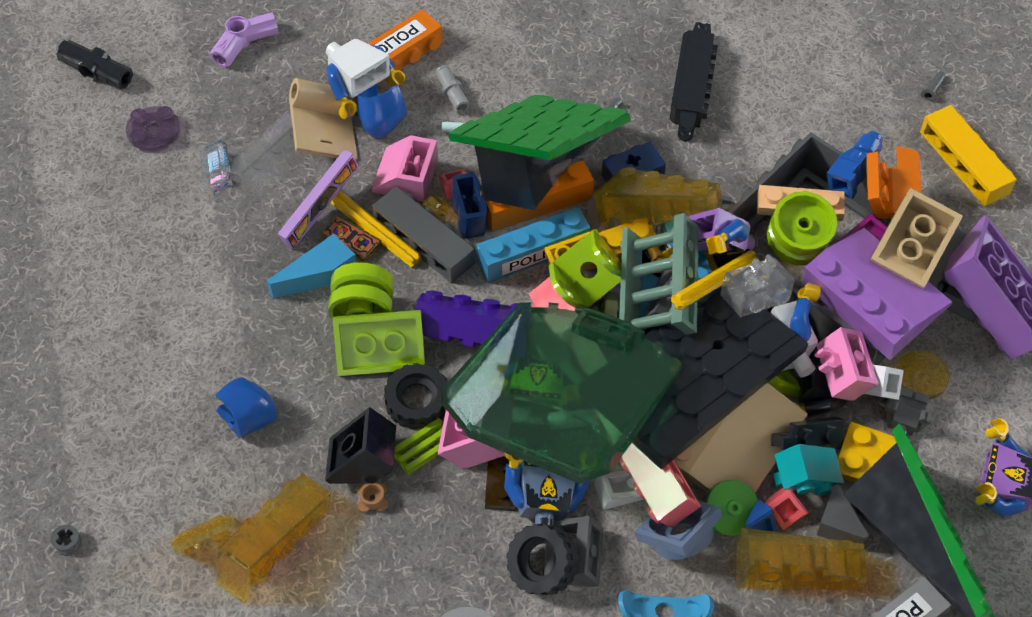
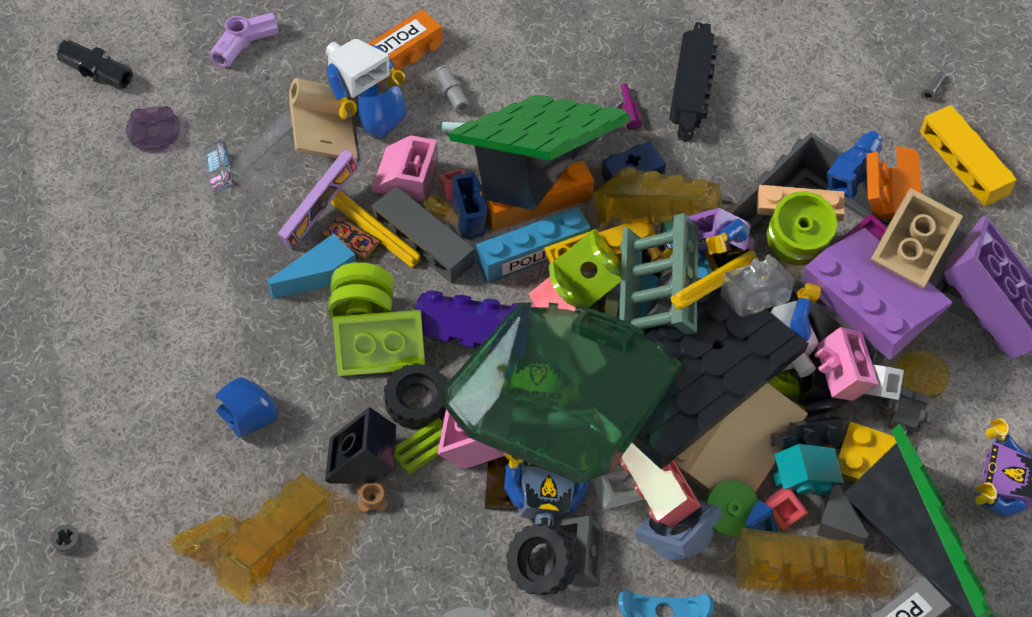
(630, 107): none -> magenta axle

